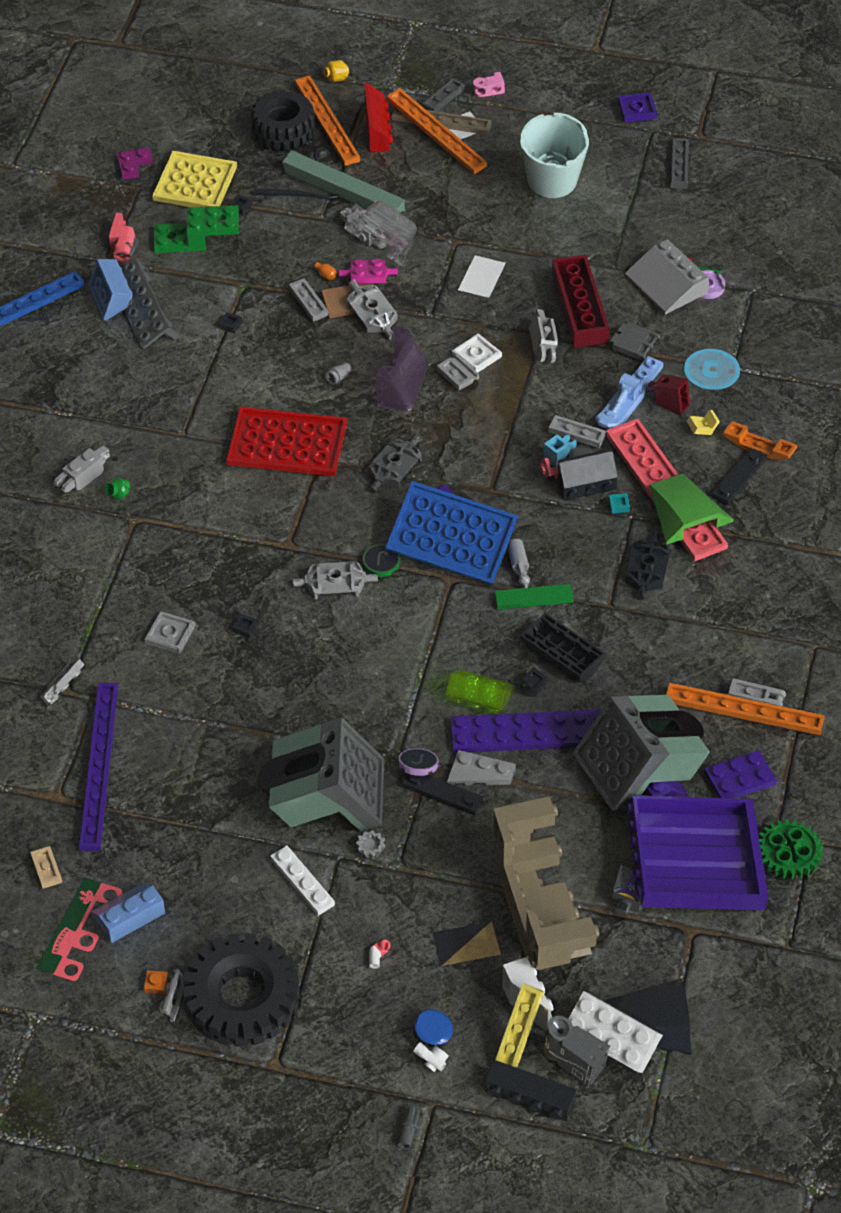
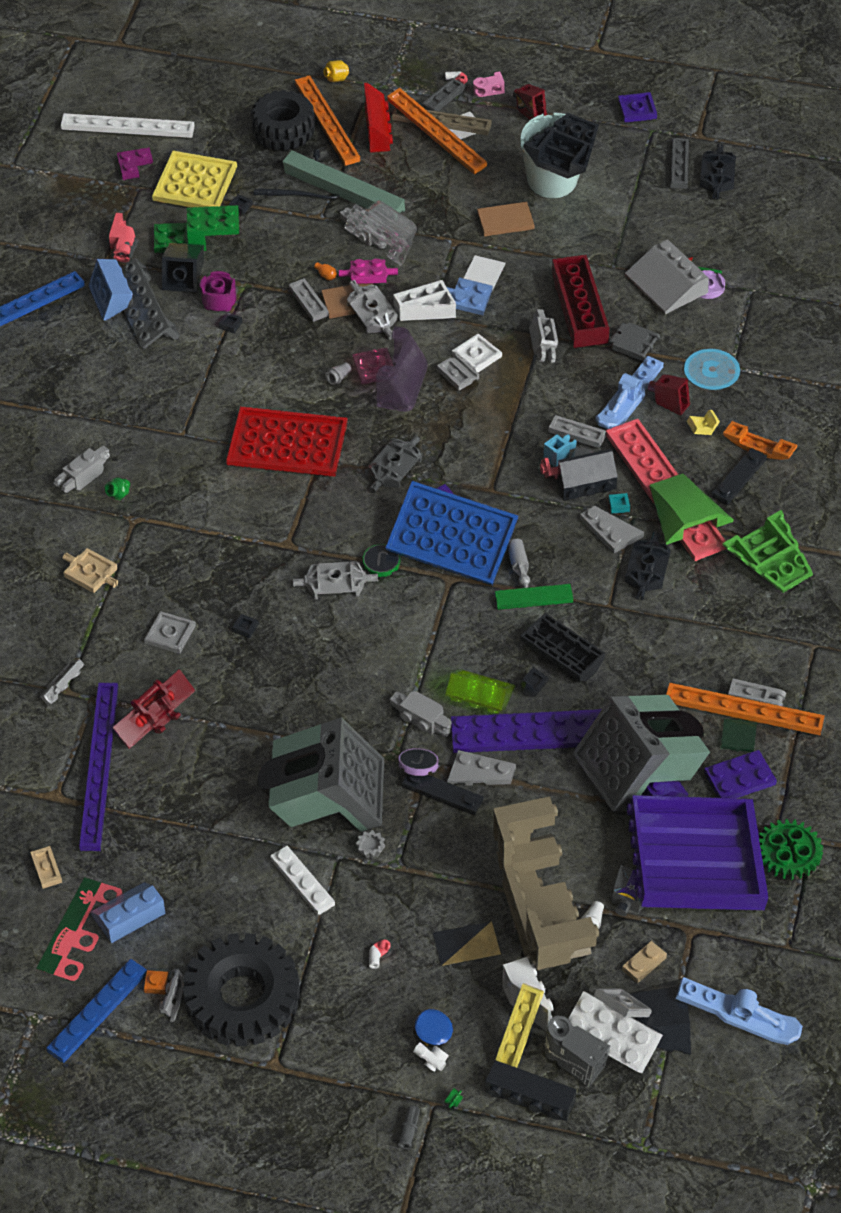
(90, 570): none -> tan plate
(96, 1011): none -> blue plate
(127, 125): none -> white plate
(155, 711): none -> dark red piece
(182, 267): none -> black slope
(218, 291): none -> magenta brick
(370, 362): none -> clear pink plate
(422, 712): none -> light grey hinge
(425, 302): none -> white wedge
(454, 1098): none -> green plate
(460, 76): none -> arm
(471, 295): none -> medium blue plate
(505, 219): none -> medium nougat tile
(530, 101): none -> dark red torso
(564, 146): none -> black wedge
(595, 913): none -> white cone
(610, 529): none -> light grey wing
(623, 1002): none -> light grey tile
(644, 962): none -> tan plate
(715, 178): none -> black plate
(738, 735): none -> clear green piece
(741, 1011): none -> light blue piece
(772, 553): none -> bright green wedge

